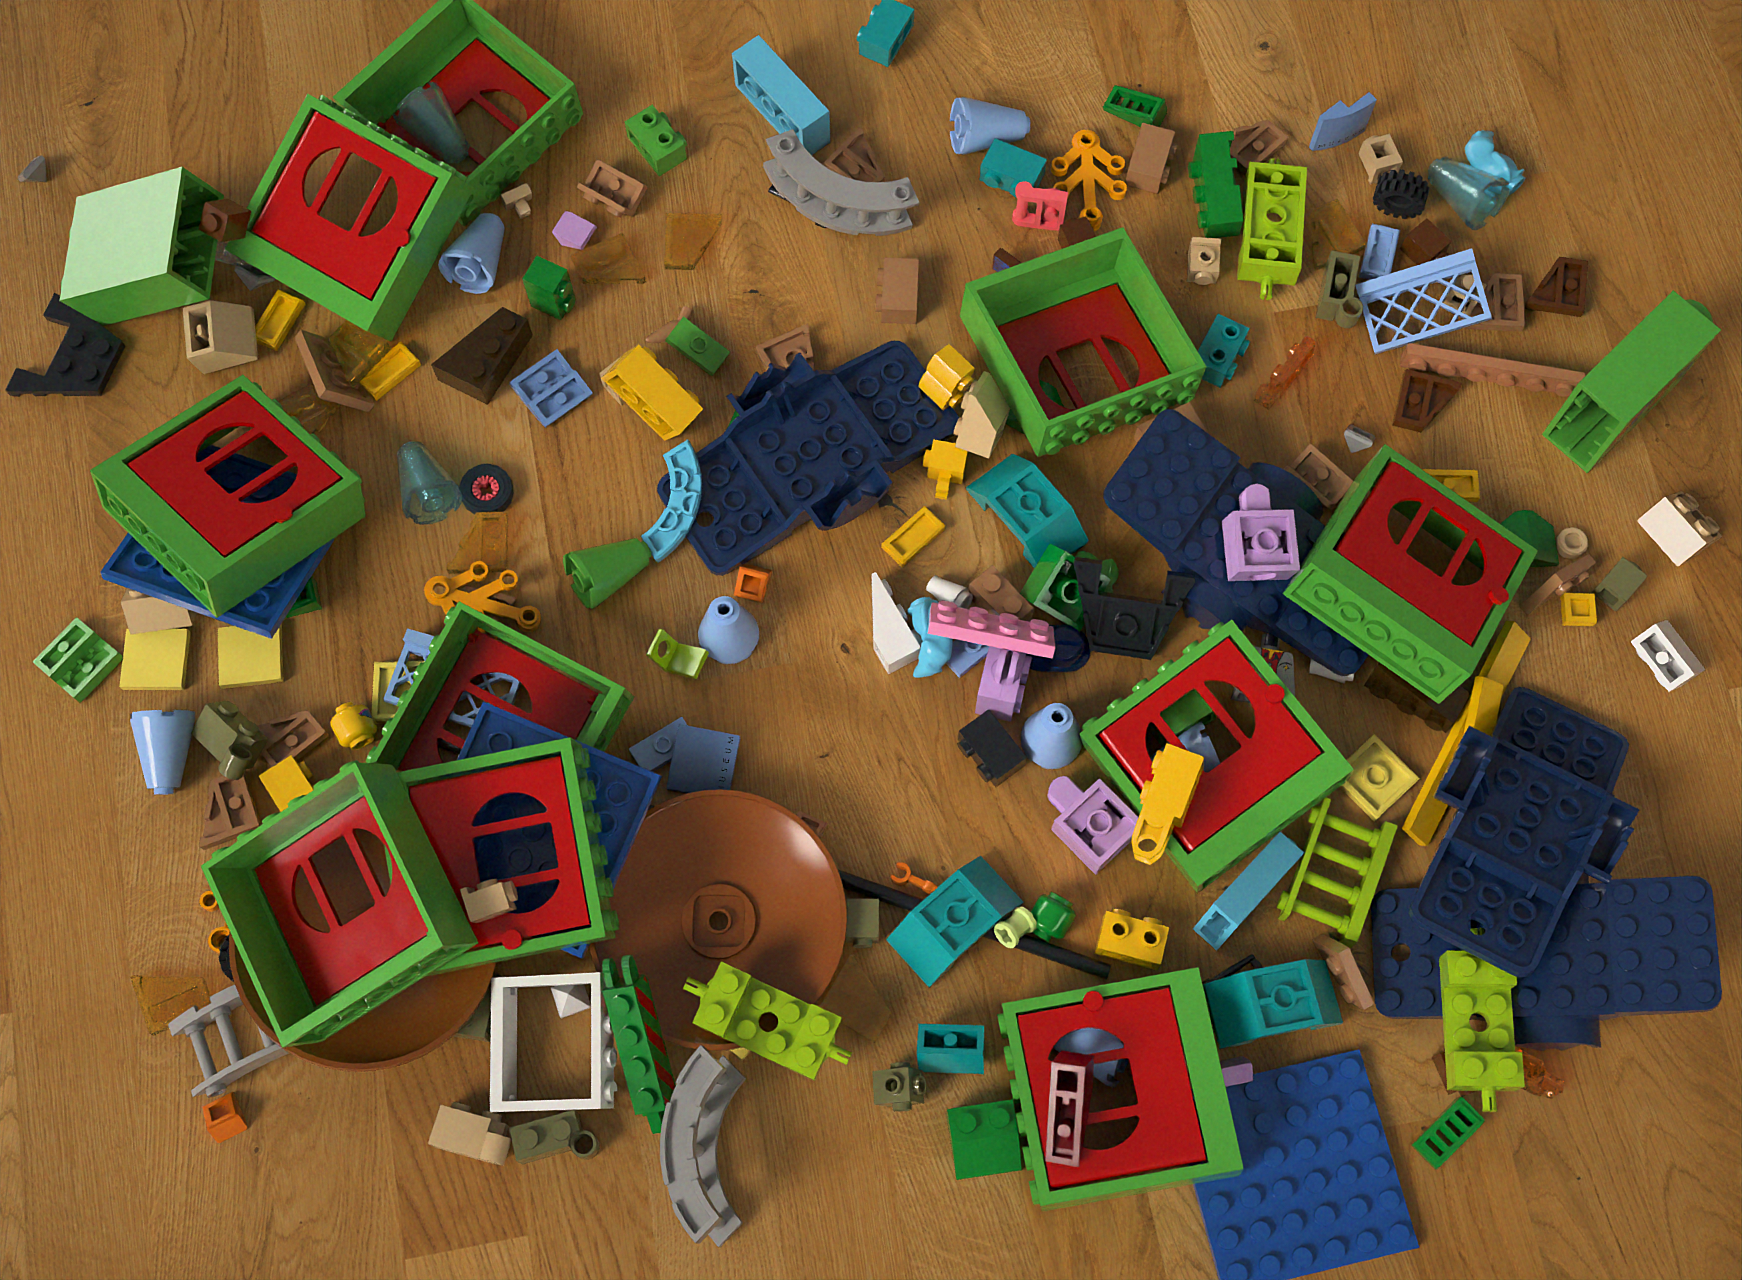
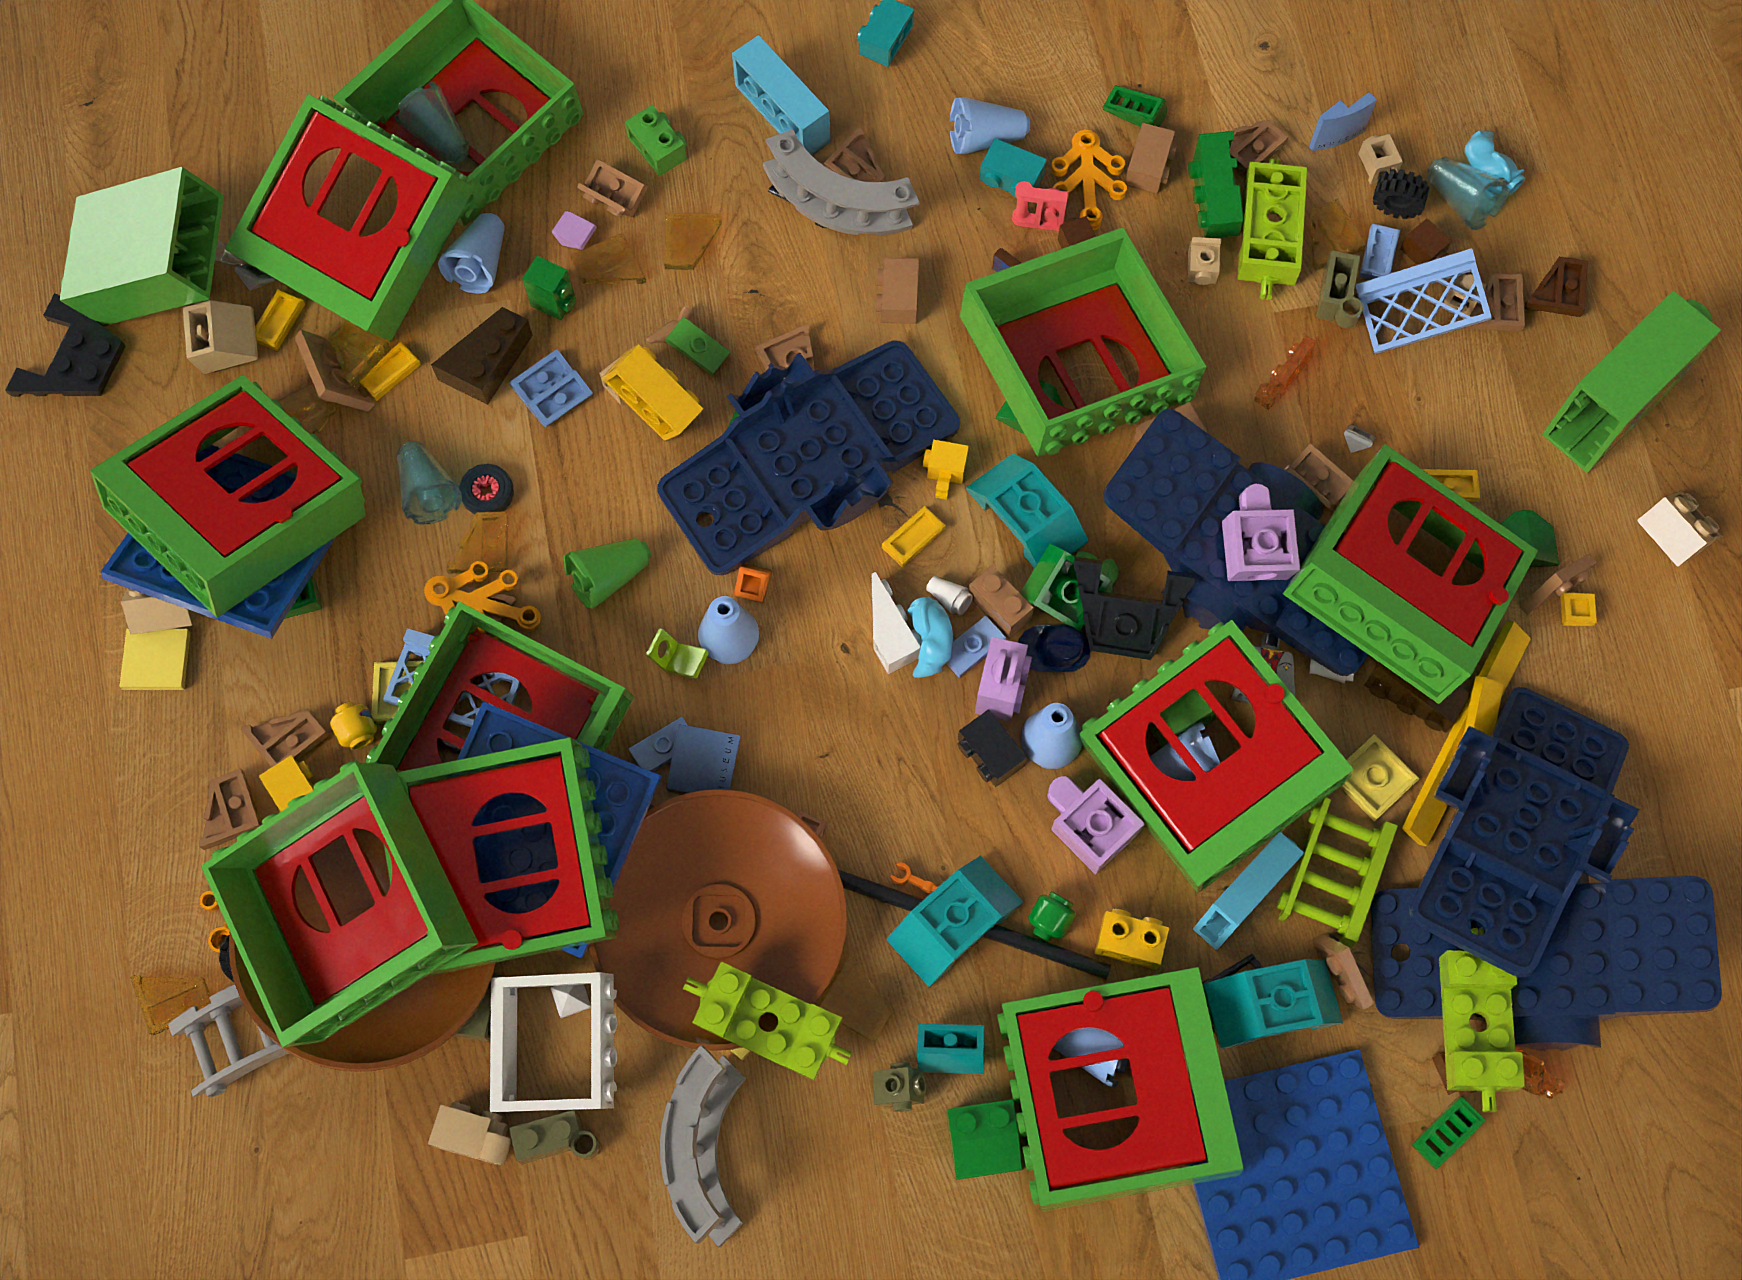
(34, 171): light grey slope -> none
(78, 660): bright green slope -> none
(162, 746): light blue cone -> none
(224, 220): reddish brown brick -> none
(224, 1118): orange slope -> none
(229, 738): olive hinge -> none
(248, 658): light yellow tile -> none
(489, 900): tan brick -> none
(518, 198): tan tile -> none
(638, 1040): green hinge -> none
(682, 505): medium azure tile -> none
(862, 922): olive brick -> none
(947, 377): yellow brick -> none
(982, 417): tan slope -> none
(991, 630): bright pink plate -> none
(1017, 925): yellowish green bush -> none
(1068, 1107): dark red slope -> none
(1166, 799): yellow brick -> none
(1221, 347): teal brick -> none
(1236, 1071): lavender slope -> none
(1422, 399): reddish brown wing -> none
(1491, 369): nougat plate -> none
(1571, 543): tan tile -> none
(1619, 583): olive brick -> none
(1667, 655): white brick -> none

